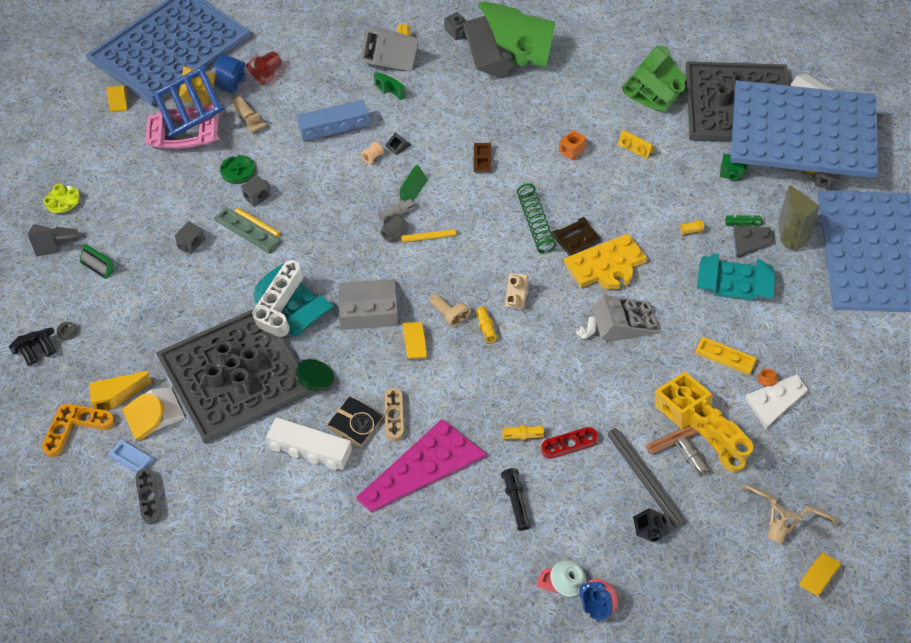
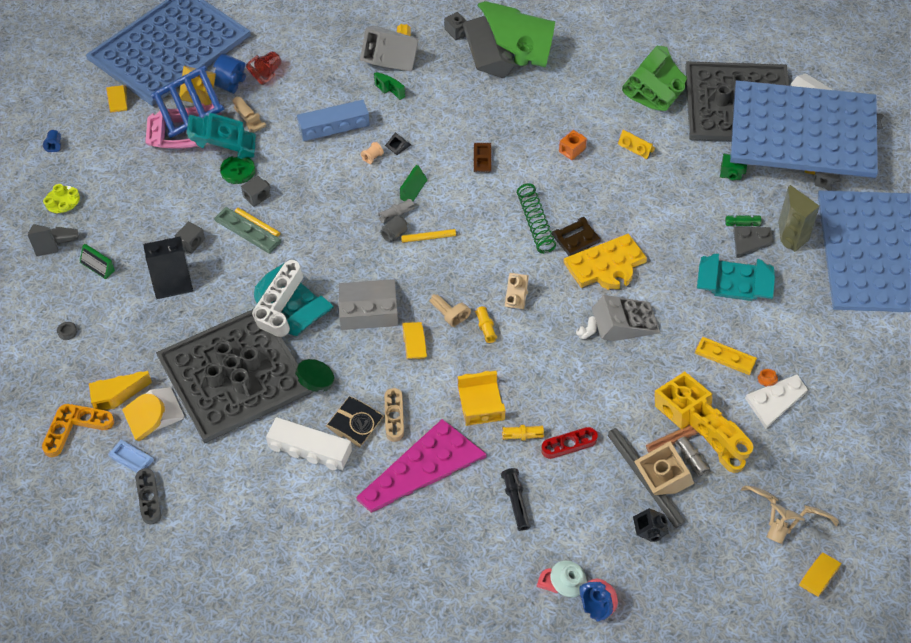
(25, 342): black connector -> none
(52, 141): none -> blue bush
(168, 267): none -> black slope
(221, 132): none -> teal piece
(480, 398): none -> yellow panel
(664, 470): none -> tan slope
(692, 227): yellow pin -> none

